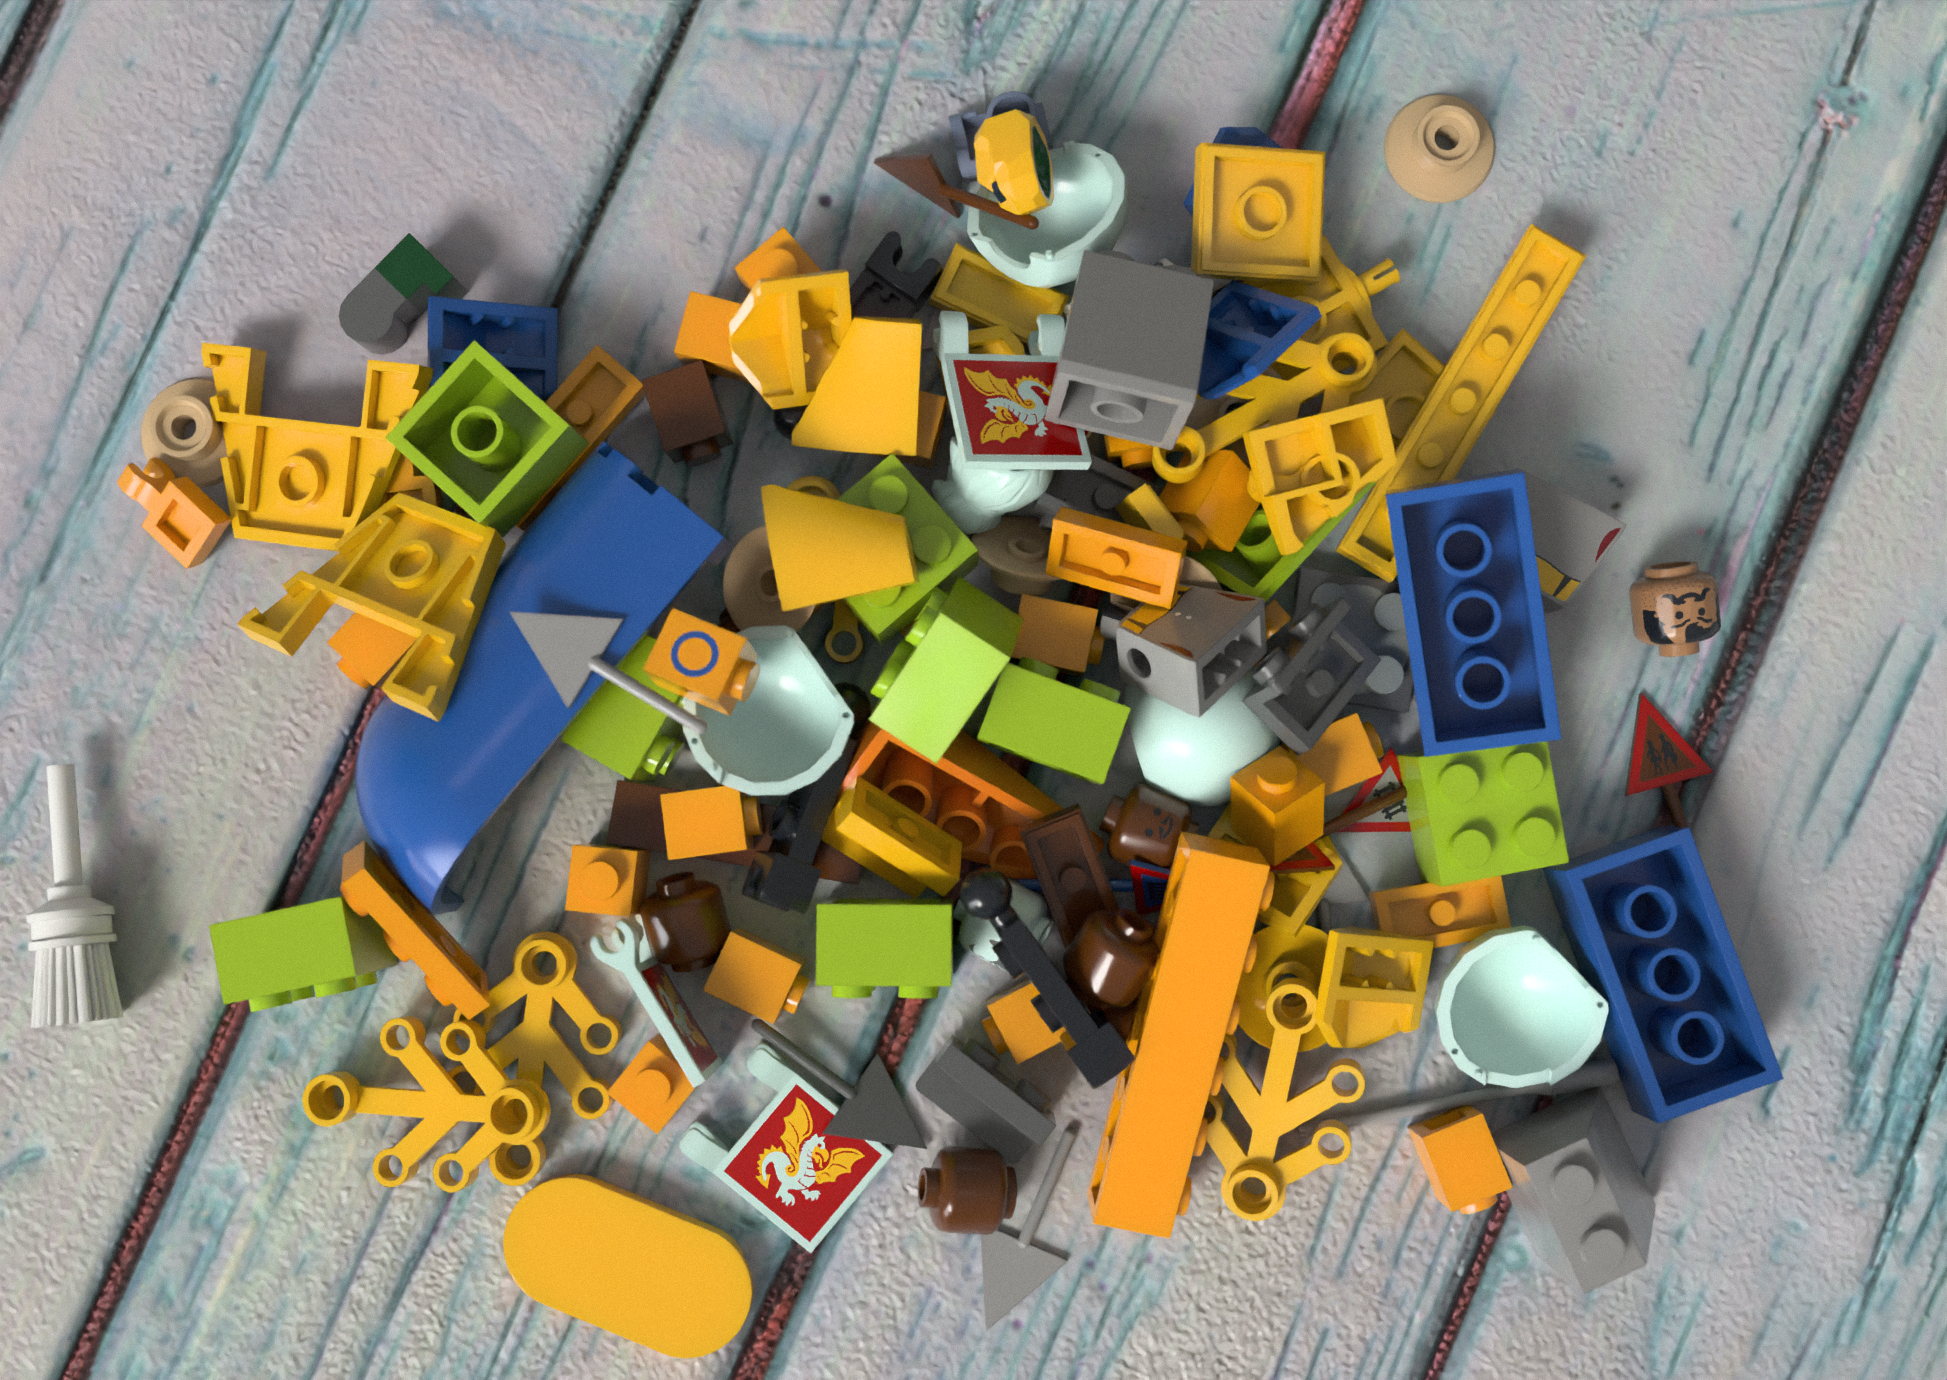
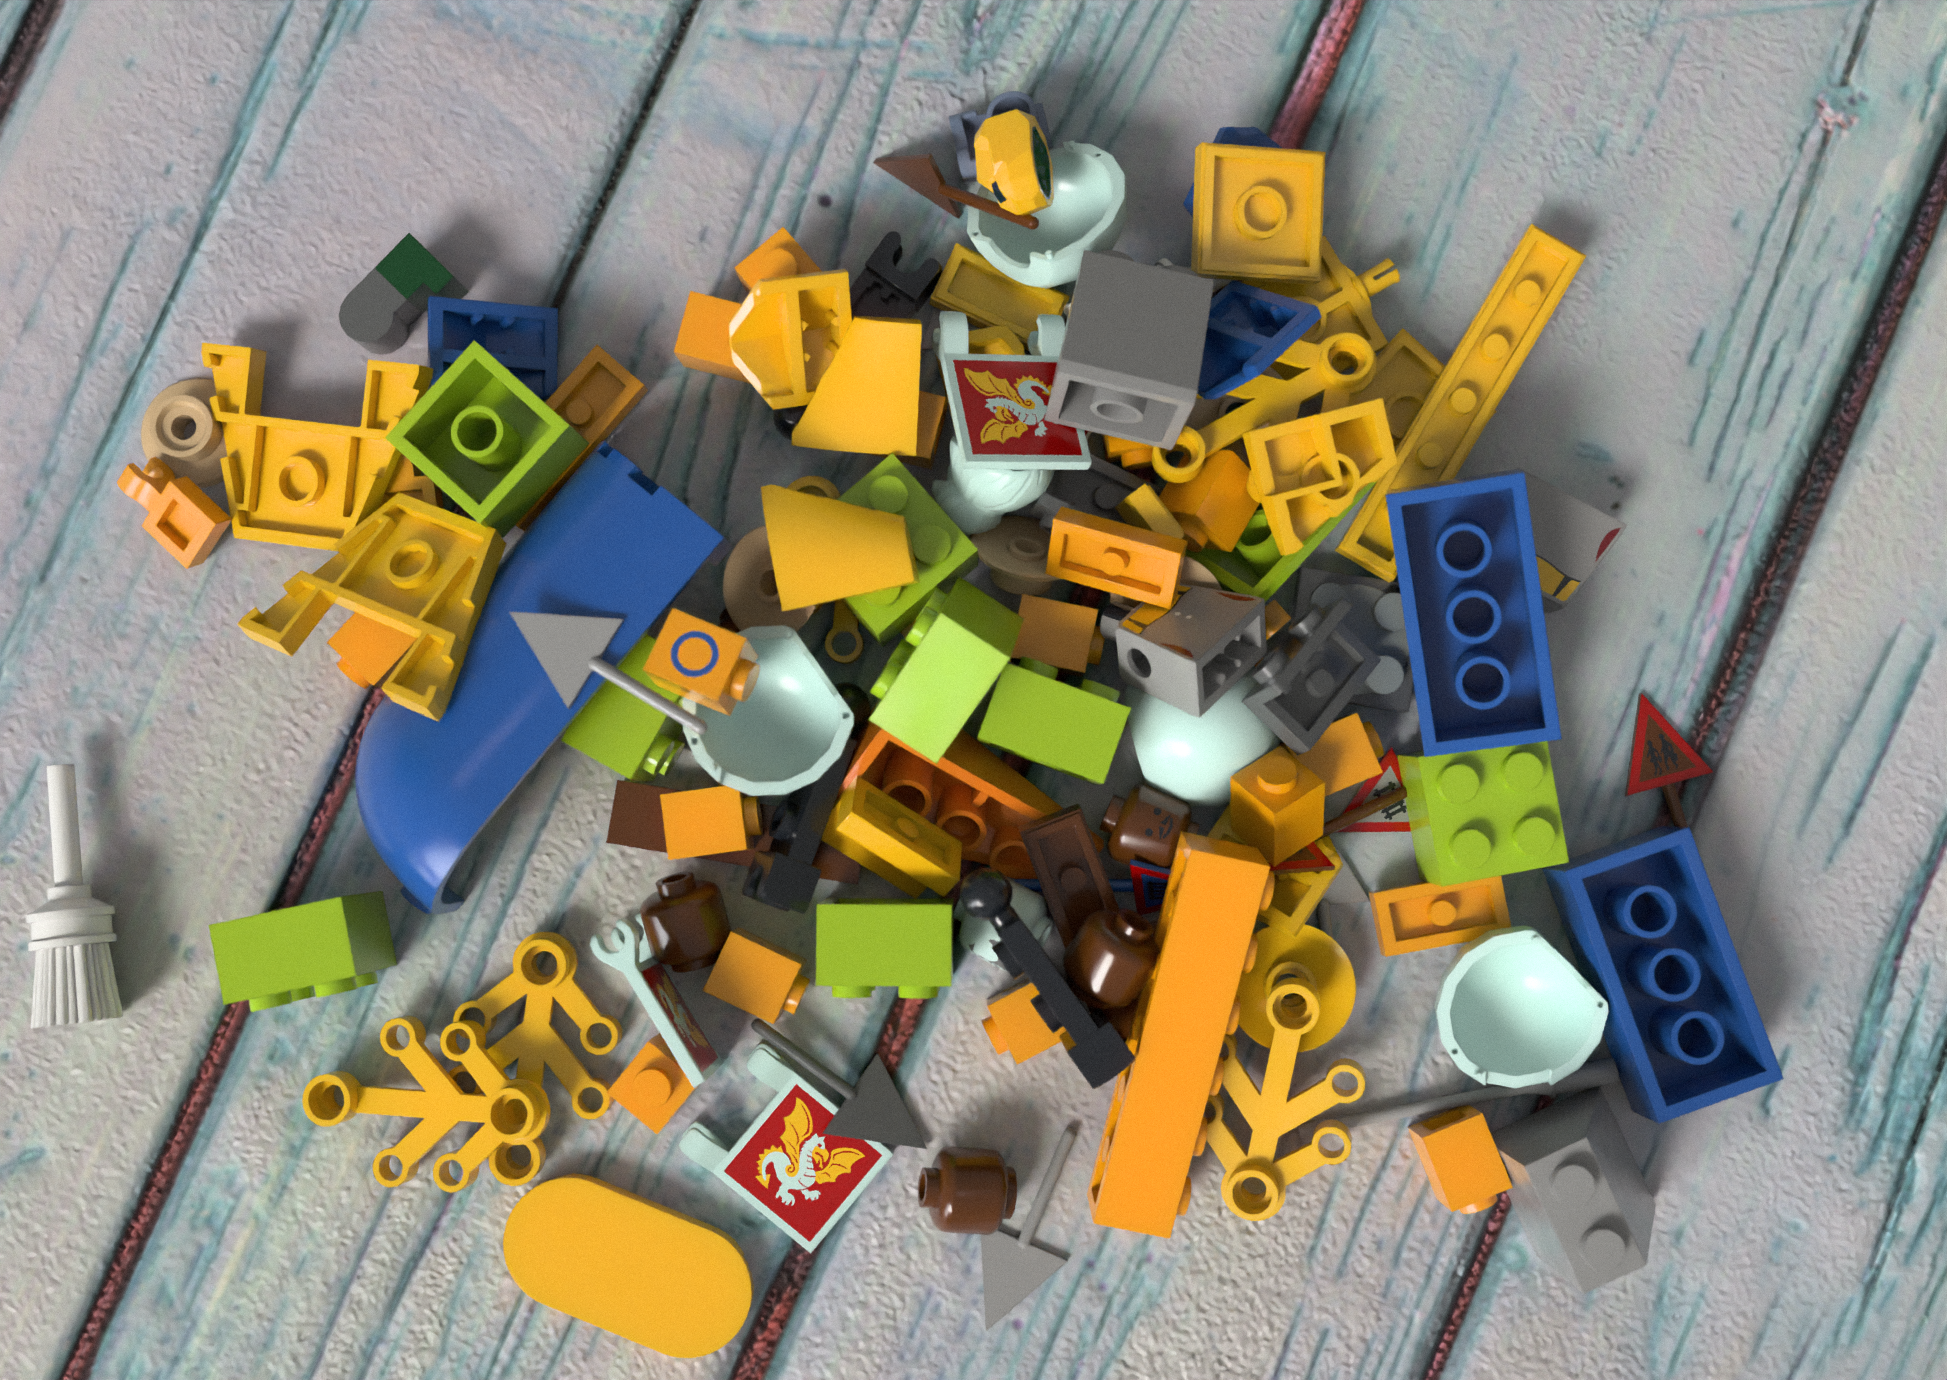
(413, 931): light orange plate -> none
(607, 879): light orange brick -> none
(688, 414): reddish brown brick -> none
(985, 1101): dark grey bracket -> none
(1371, 985): yellow slope -> none
(1424, 167): tan piece -> none
(1675, 607): medium nougat head -> none

